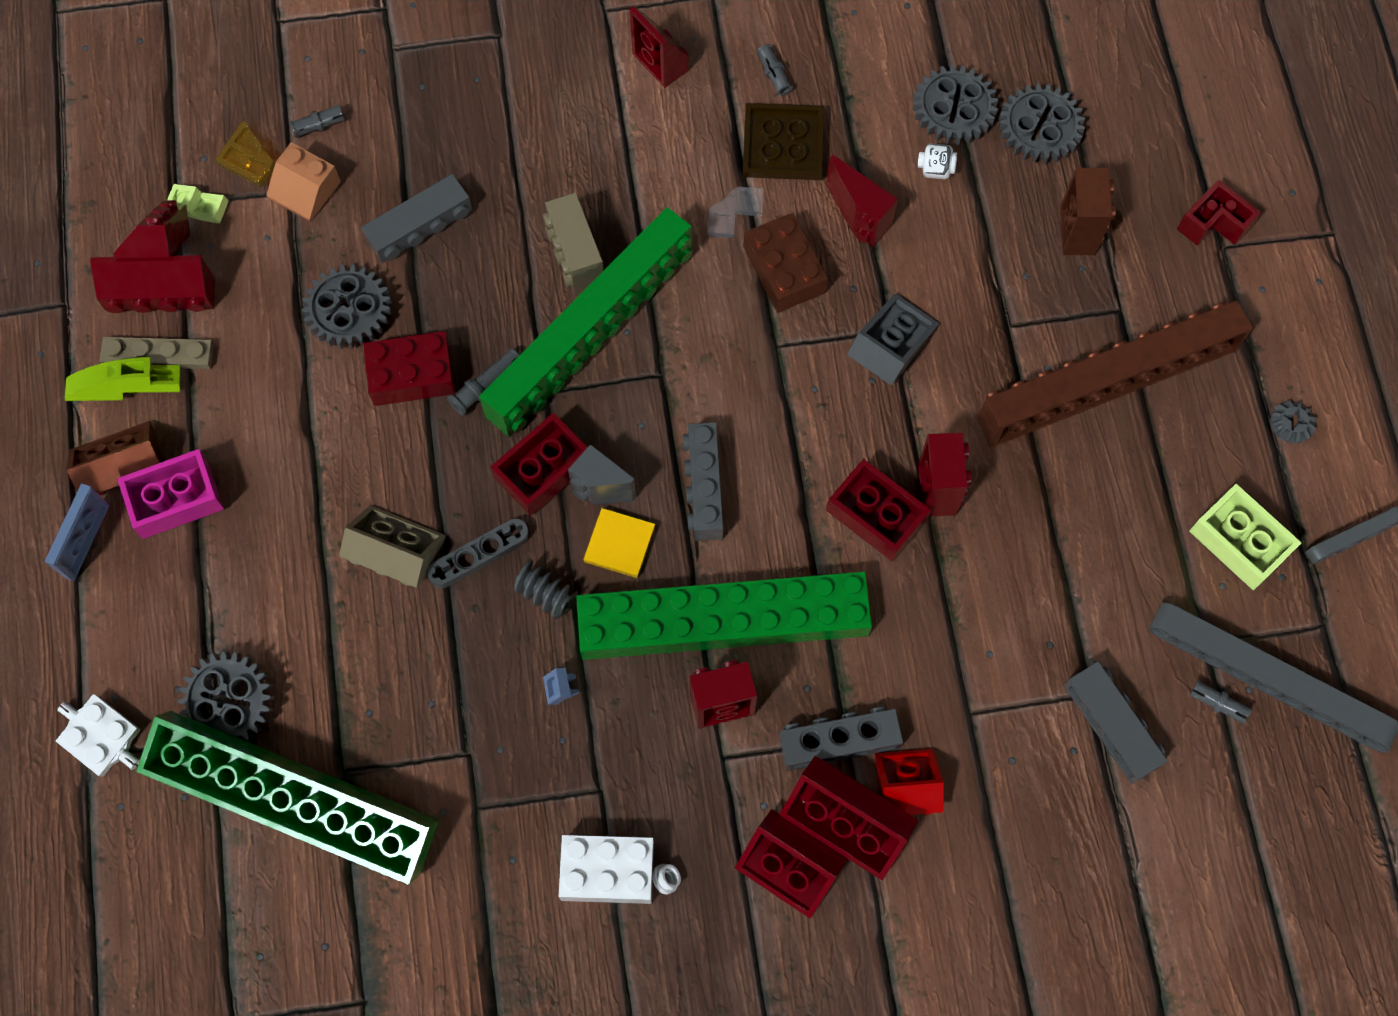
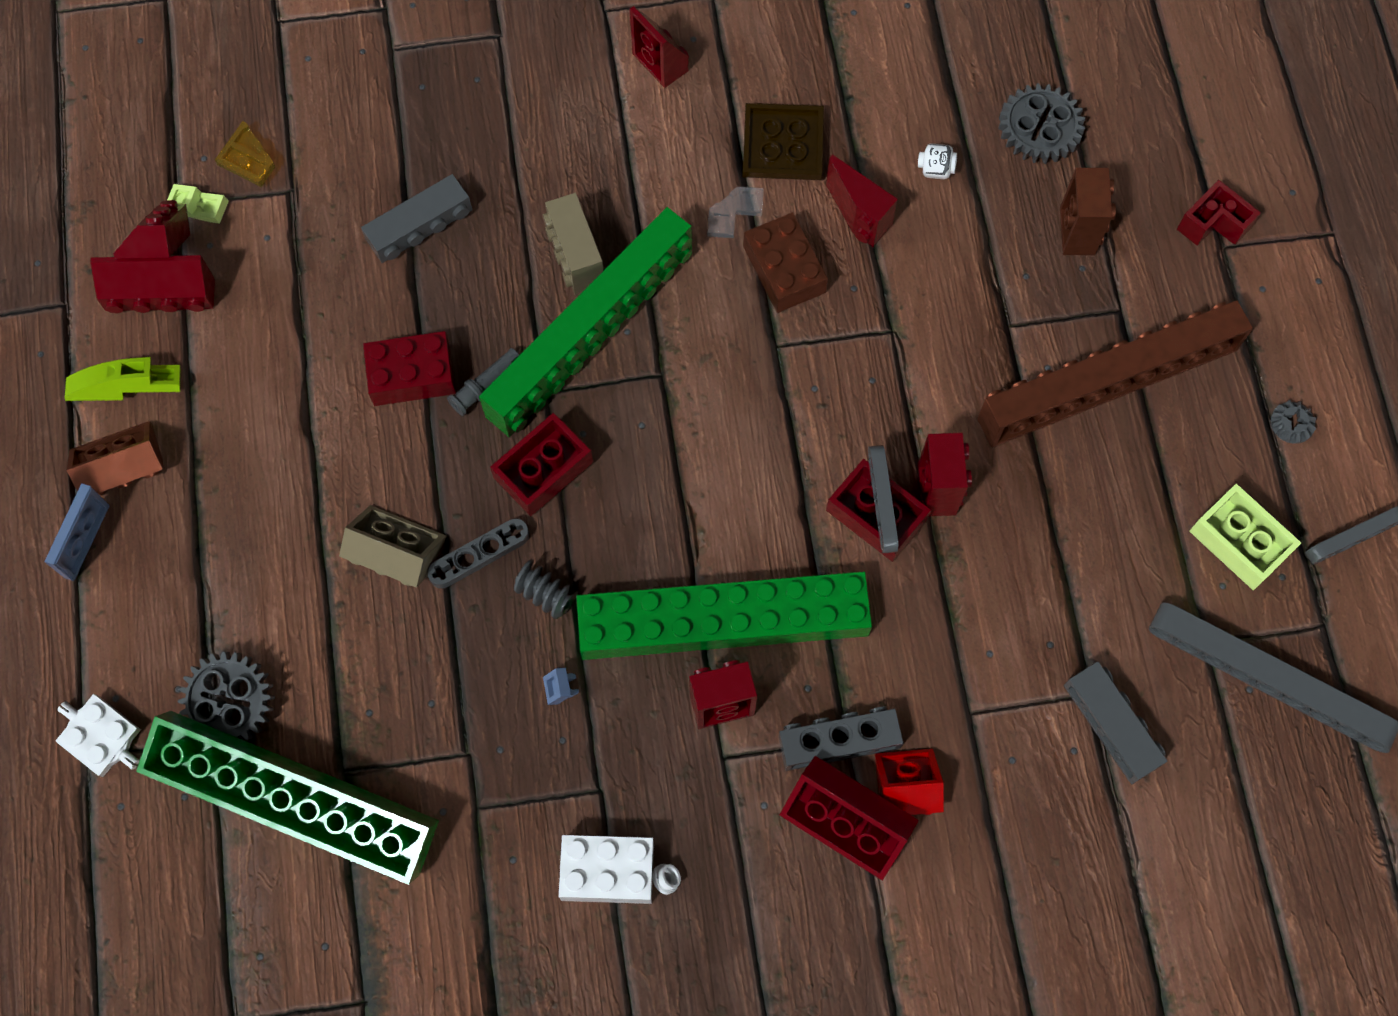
(170, 494): dark pink brick -> none
(182, 352): dark tan plate -> none
(302, 182): nougat slope -> none
(317, 121): dark grey pin -> none
(361, 323): dark grey gear -> none
(600, 480): dark grey slope -> none
(619, 543): yellow tile -> none
(705, 482): dark grey brick -> none
(774, 70): dark grey pin -> none
(790, 863): dark red slope -> none
(883, 499): none -> dark grey beam
(892, 339): dark grey slope -> none
(979, 109): dark grey gear -> none
(1220, 702): dark grey pin -> none

